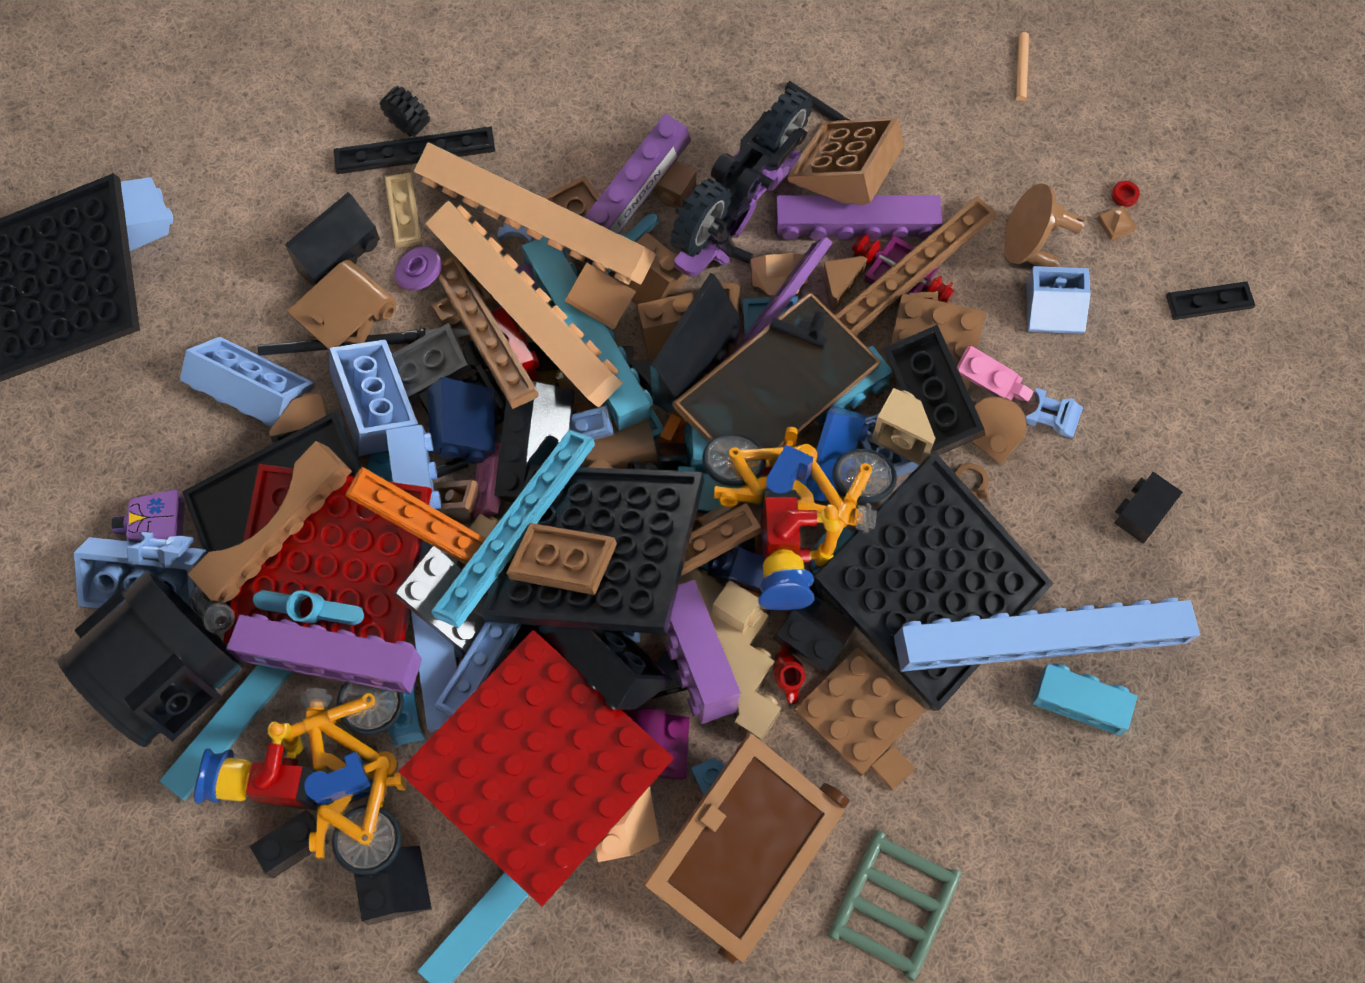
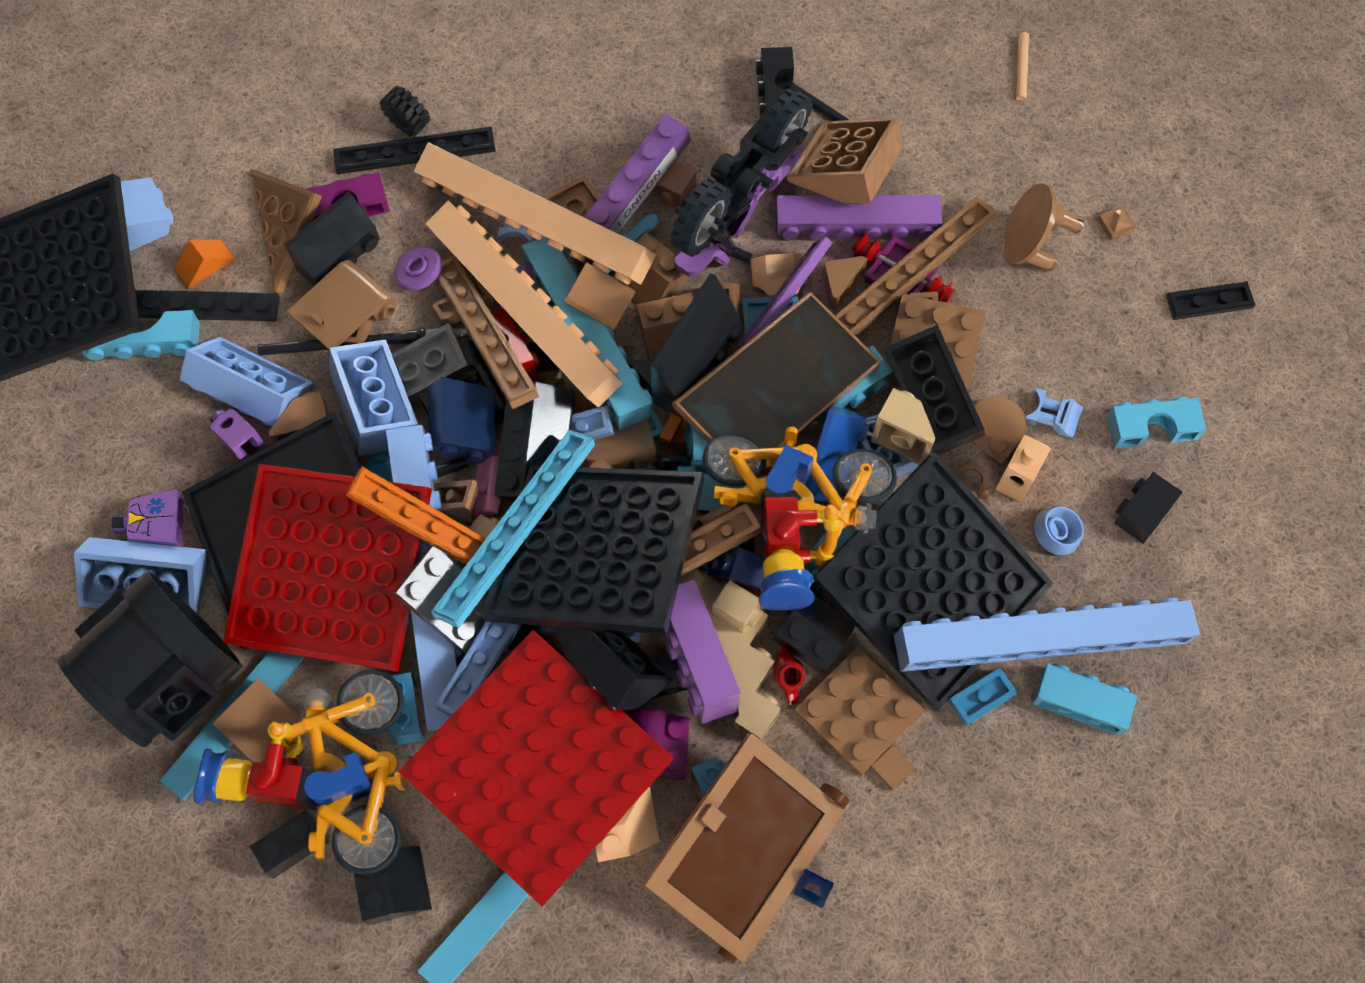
(159, 549): light blue piece -> none
(171, 334): none -> medium azure arch
(201, 260): none -> orange slope
(209, 305): none -> black plate
(215, 615): clear piece -> none
(235, 431): none -> medium lavender torso
(249, 717): none -> medium nougat tile
(284, 213): none -> medium nougat tile
(313, 479): medium nougat arch -> none
(321, 609): medium azure piece -> none
(325, 653): medium lavender brick -> none
(365, 189): none -> magenta arch
(403, 210): tan tile -> none
(562, 558): medium nougat tile -> none
(775, 67): none -> black arch
(803, 330): black hose -> none
(824, 884): none -> clear blue slope
(936, 907): sand green bar -> none
(982, 697): none -> dark azure plate
(992, 375): bright pink hinge -> none
(1025, 465): none -> light nougat torso
(1048, 531): none -> light blue hat
(1058, 299): light blue slope -> none
(1125, 193): red tile -> none
(1179, 417): none -> medium azure arch

